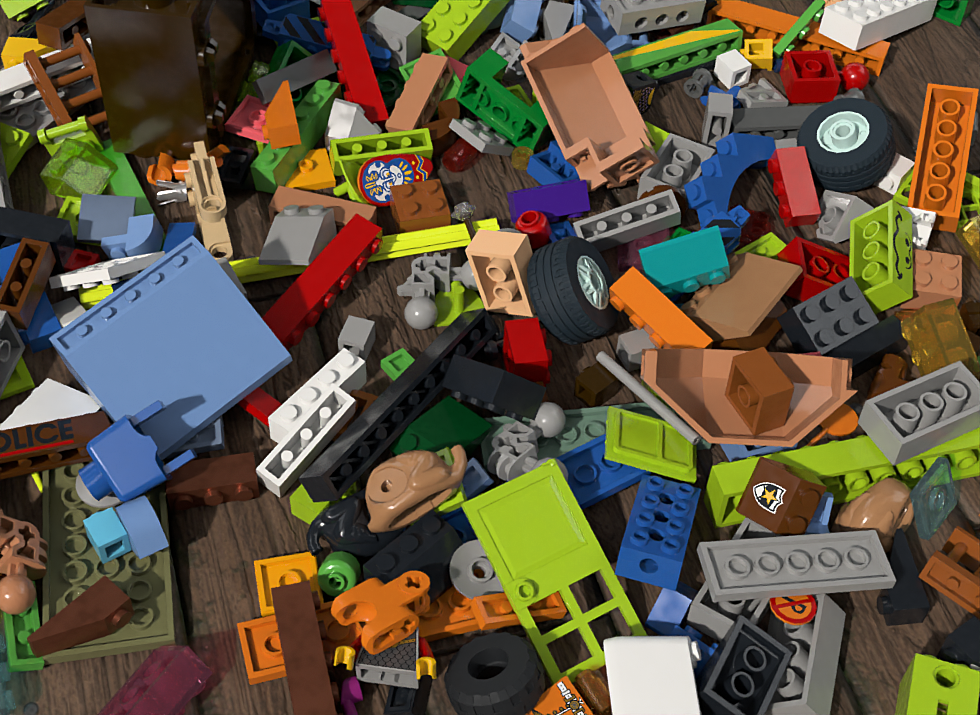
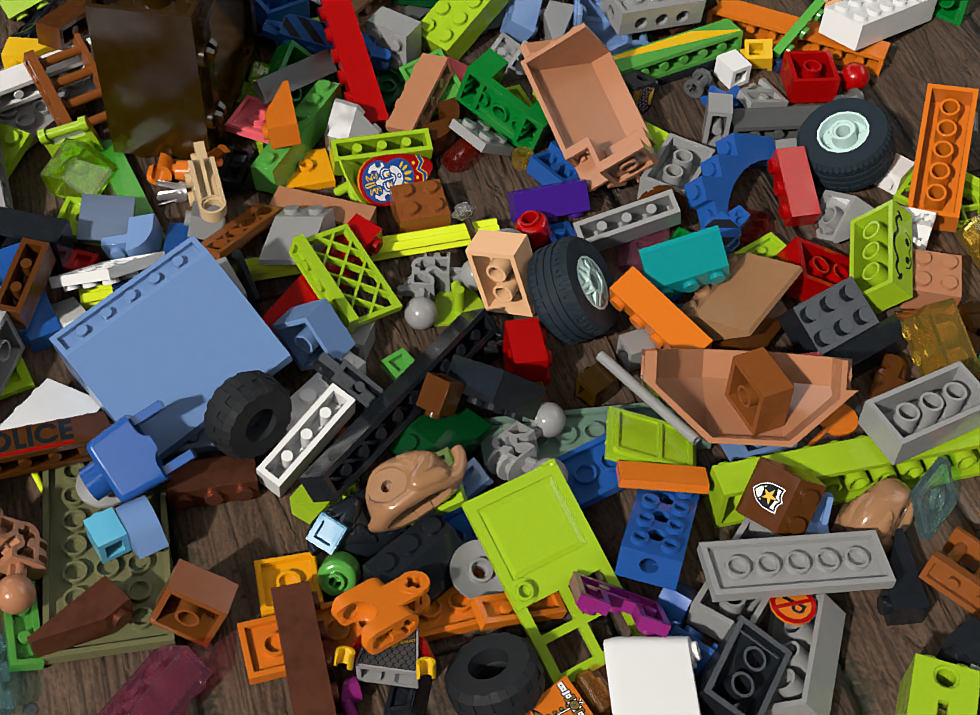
(193, 603): none -> dark orange brick
(197, 226): none -> light grey brick
(241, 230): none -> dark orange fence
(242, 271): none -> black slope
(248, 414): none -> black tyre
(311, 330): none -> medium blue brick
(324, 282): none -> lime fence
(327, 533): none -> tile
(348, 379): none -> black hinge
(440, 395): none -> reddish brown brick
(600, 597): none -> magenta plate
(662, 477): none -> orange tile

